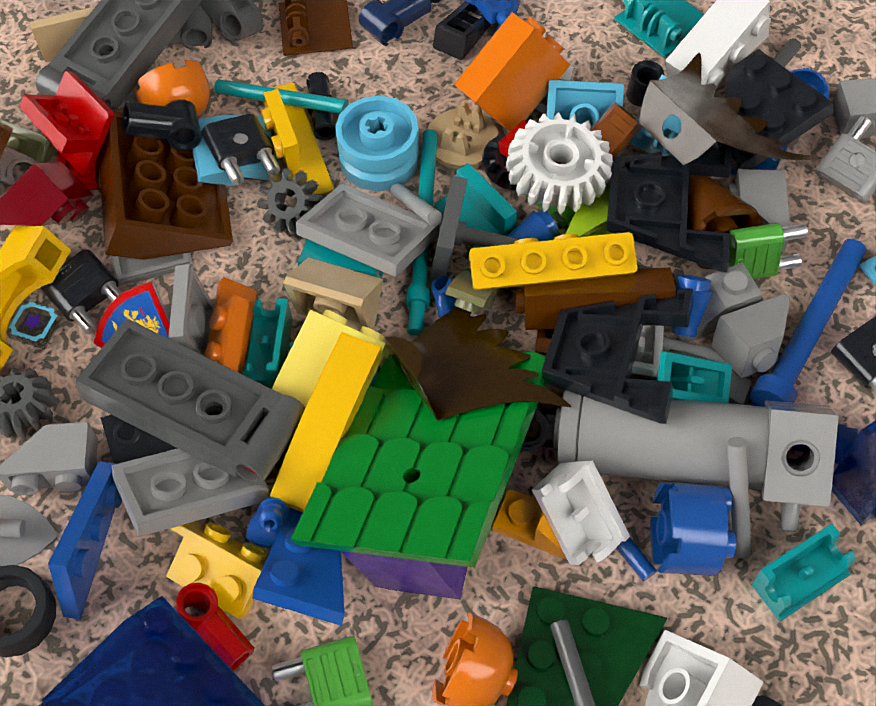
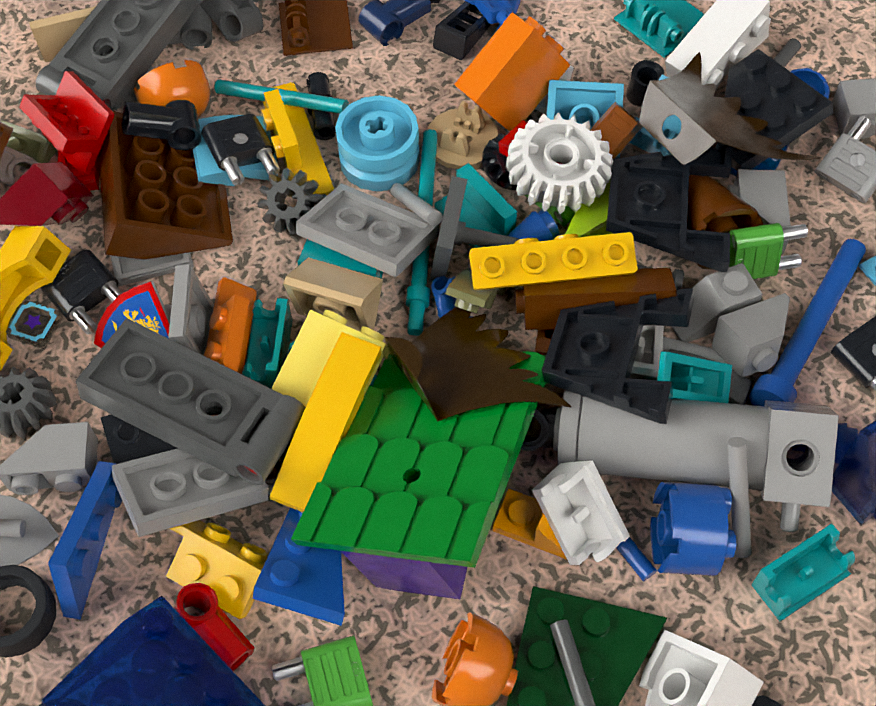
(267, 522): blue piece -> none
(702, 296): blue cone -> none

